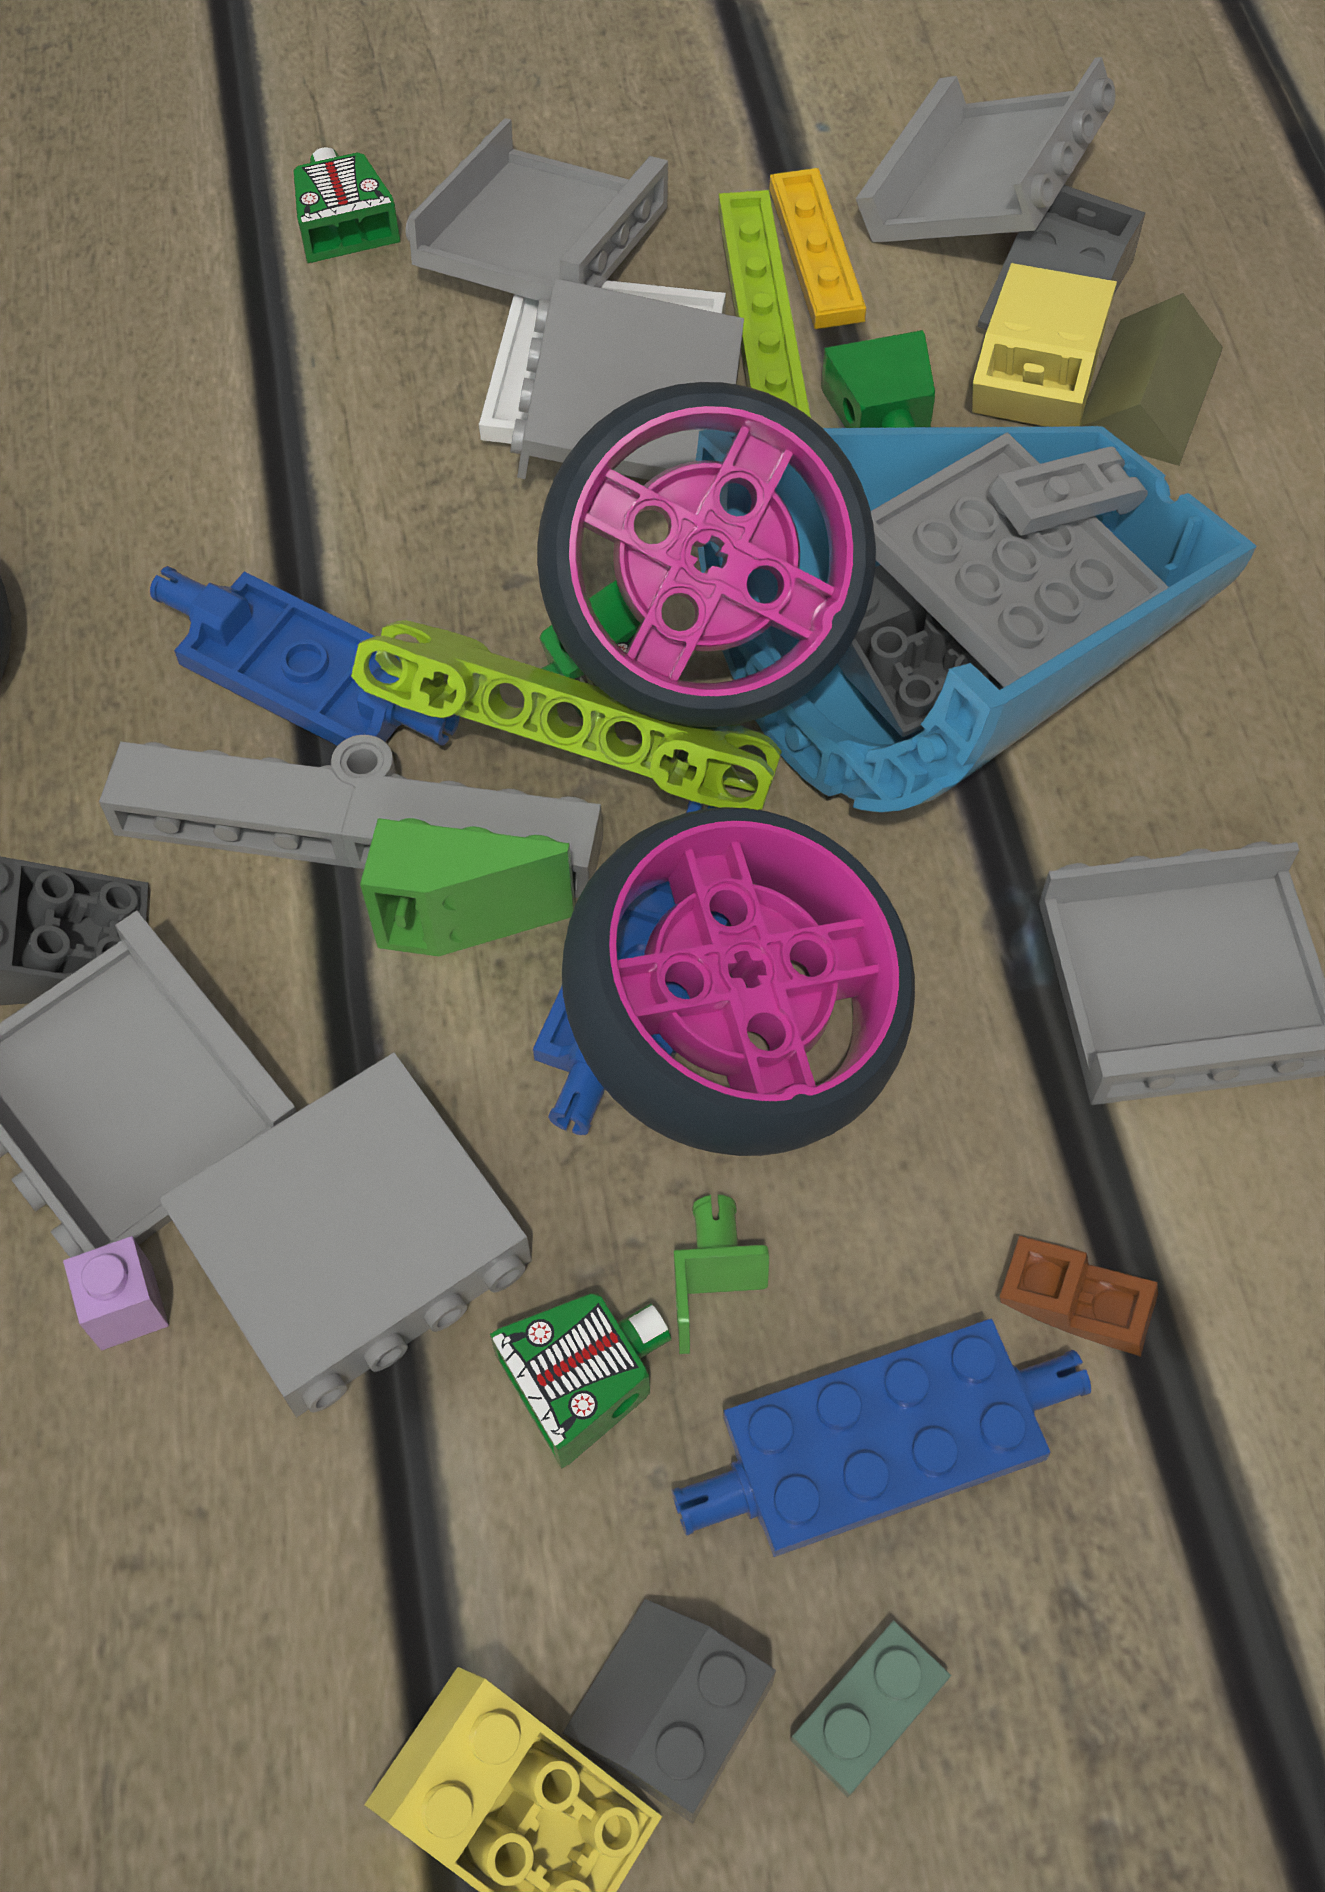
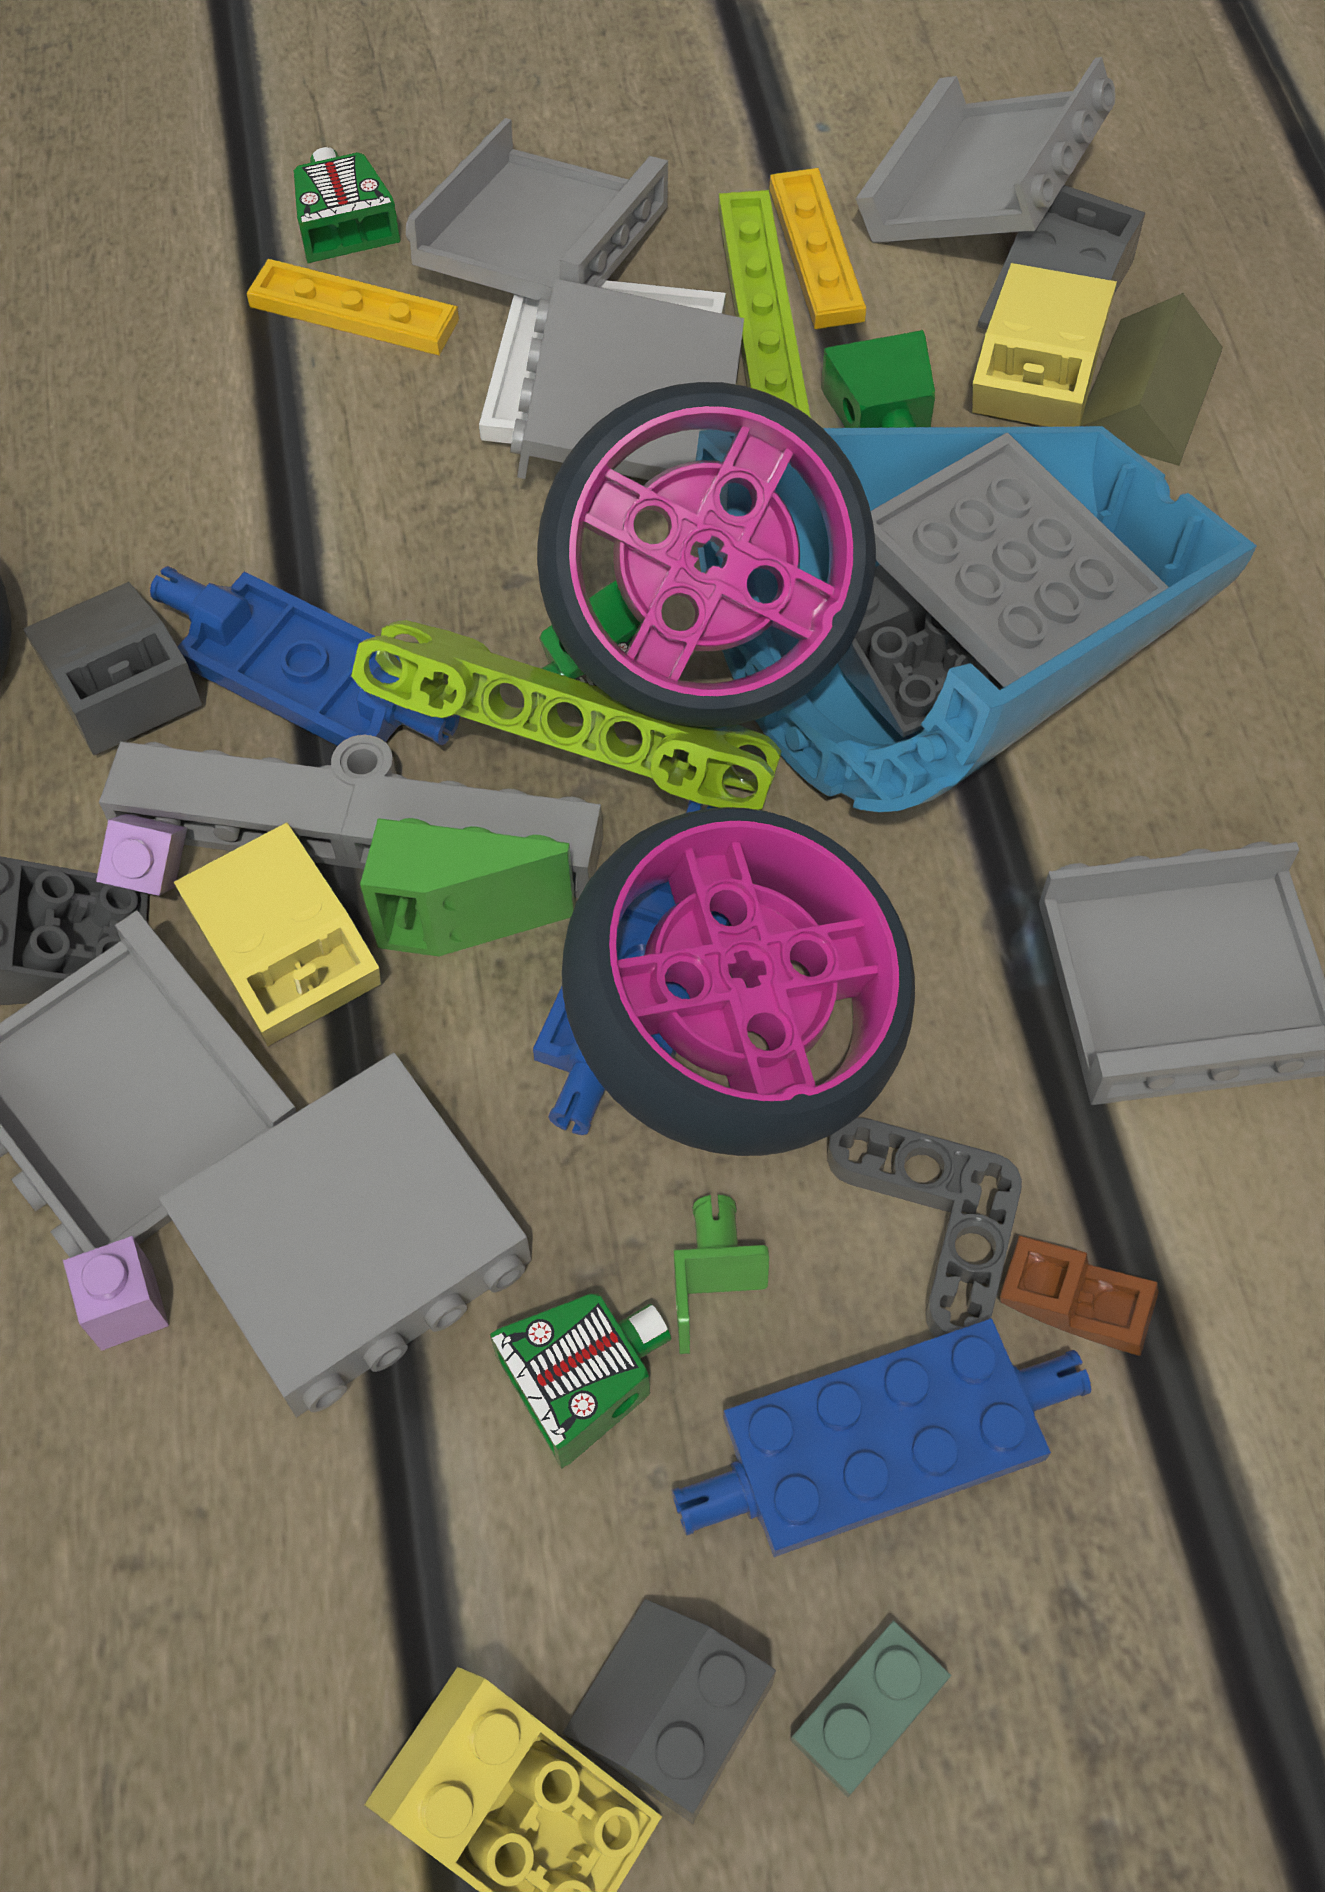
(114, 667): none -> dark grey slope
(141, 854): none -> lavender brick
(279, 933): none -> light yellow slope
(353, 306): none -> yellow tile
(954, 1192): none -> dark grey beam
(1067, 490): light grey plate -> none

